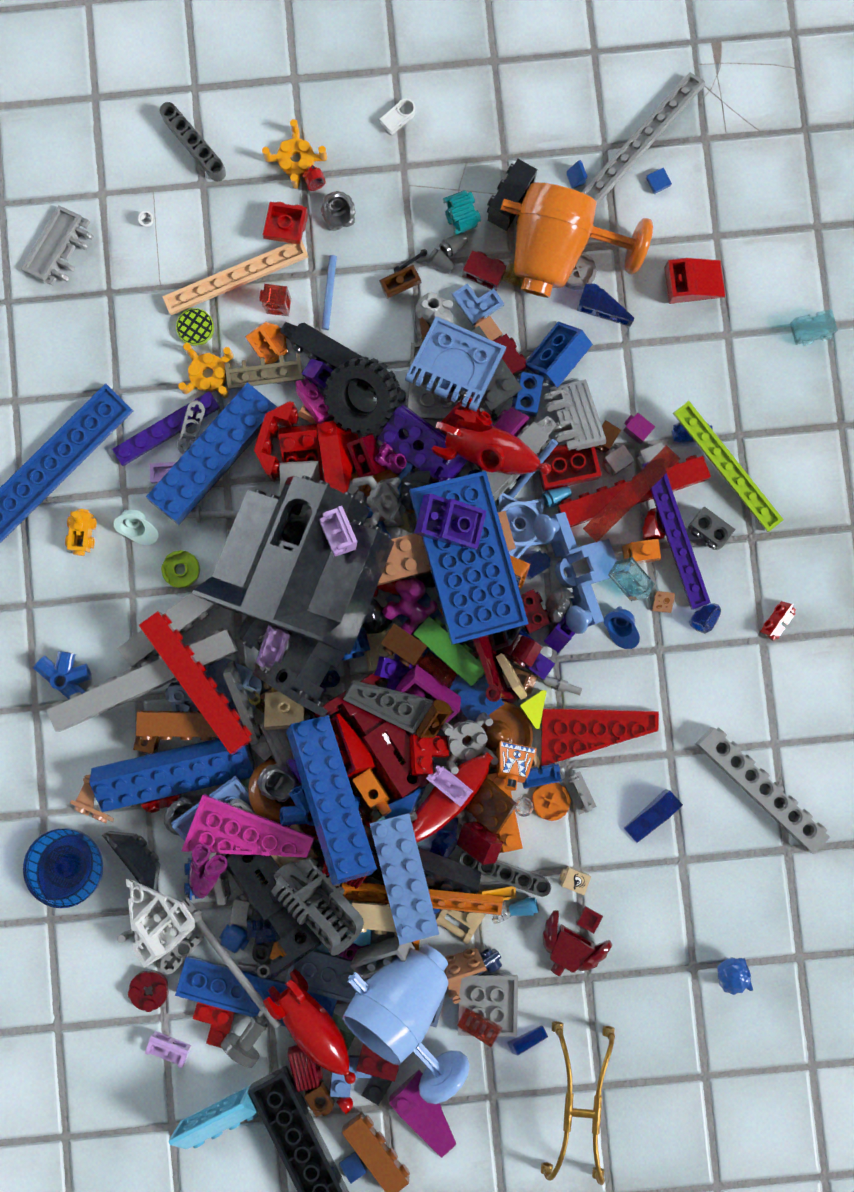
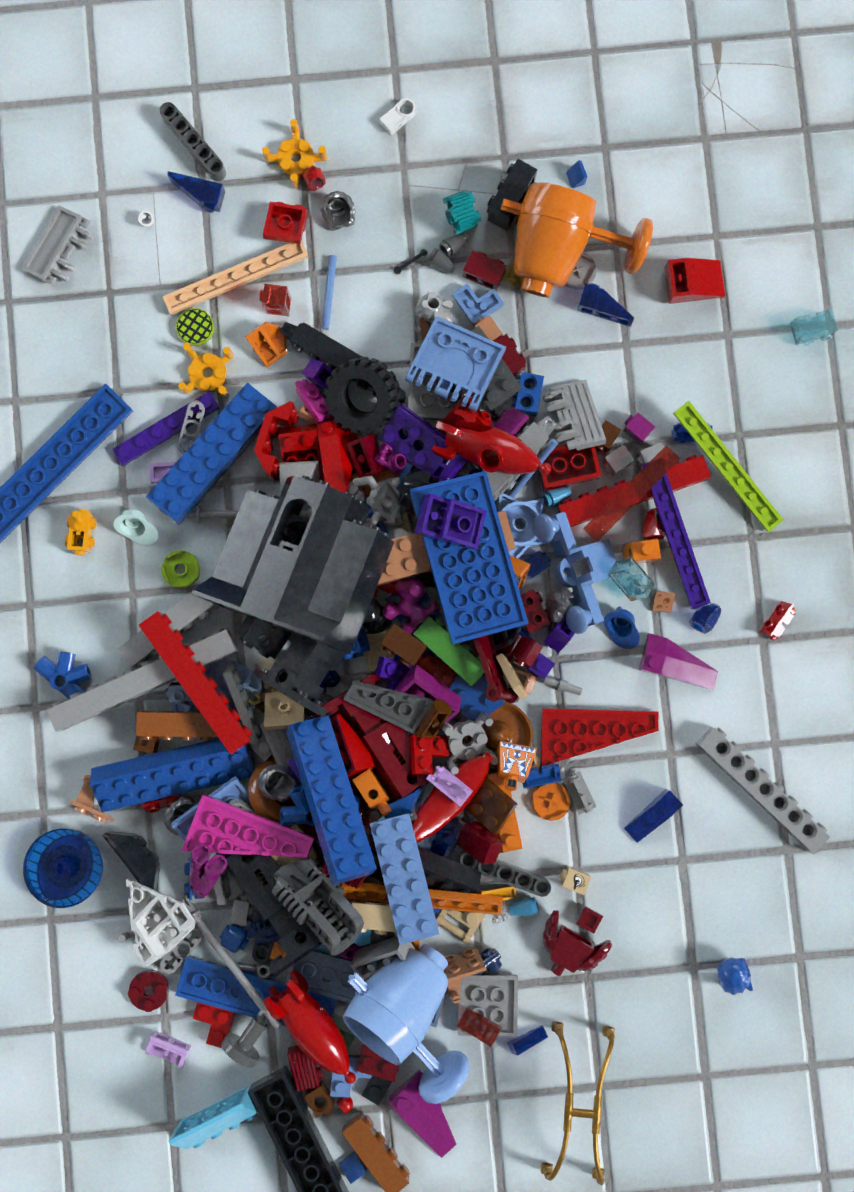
(205, 193): none -> clear blue slope
(264, 373): dark tan hinge -> none
(272, 646): lavender hinge -> none
(338, 531): lavender hinge -> none
(400, 281): reddish brown brick -> none
(523, 802): clear wheel -> none
(534, 707): neon yellow slope -> none
(558, 353): blue slope -> none
(644, 137): light grey plate -> none
(658, 180): blue tile -> none
(673, 662): none -> magenta wedge
(713, 524): dark grey brick -> none

